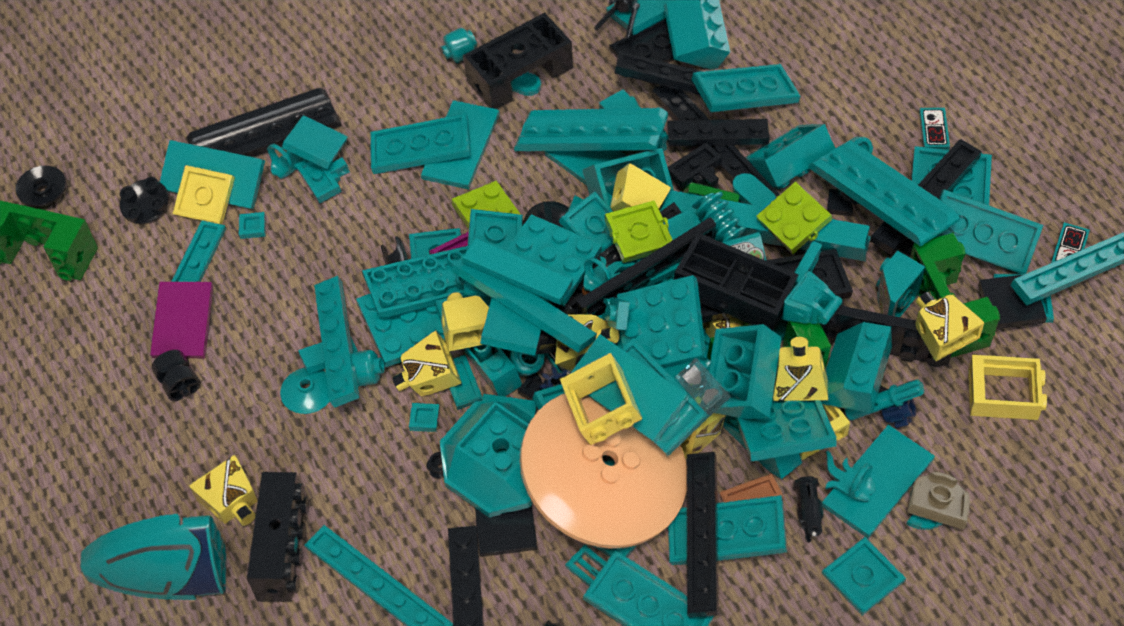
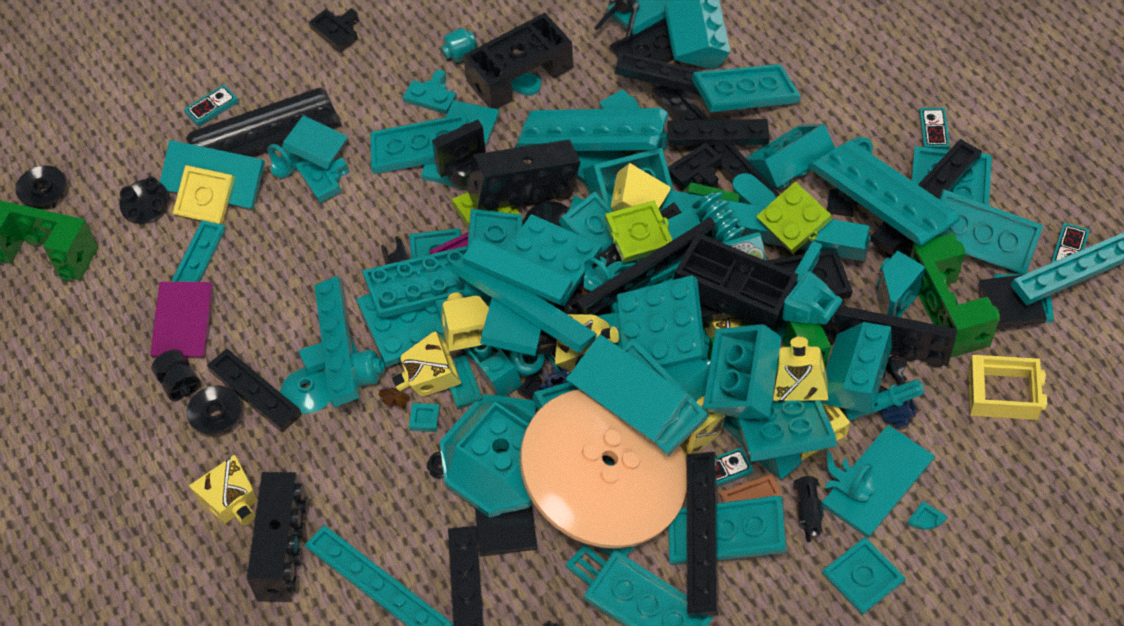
(159, 558): teal panel -> none
(210, 400): none -> black dish
(211, 105): none -> tile
(252, 225): teal tile -> none
(254, 390): none -> black plate
(336, 29): none -> black hinge
(394, 397): none -> reddish brown plant
(431, 94): none -> teal hinge
(455, 151): none -> black plate
(505, 180): none -> black brick
(581, 384): light yellow window -> none
(616, 312): teal plate -> none
(703, 387): clear light blue piece -> none
(732, 467): none -> tile
(897, 366): none -> black piece
(940, 500): dark tan tile -> none
(946, 324): light yellow torso -> none

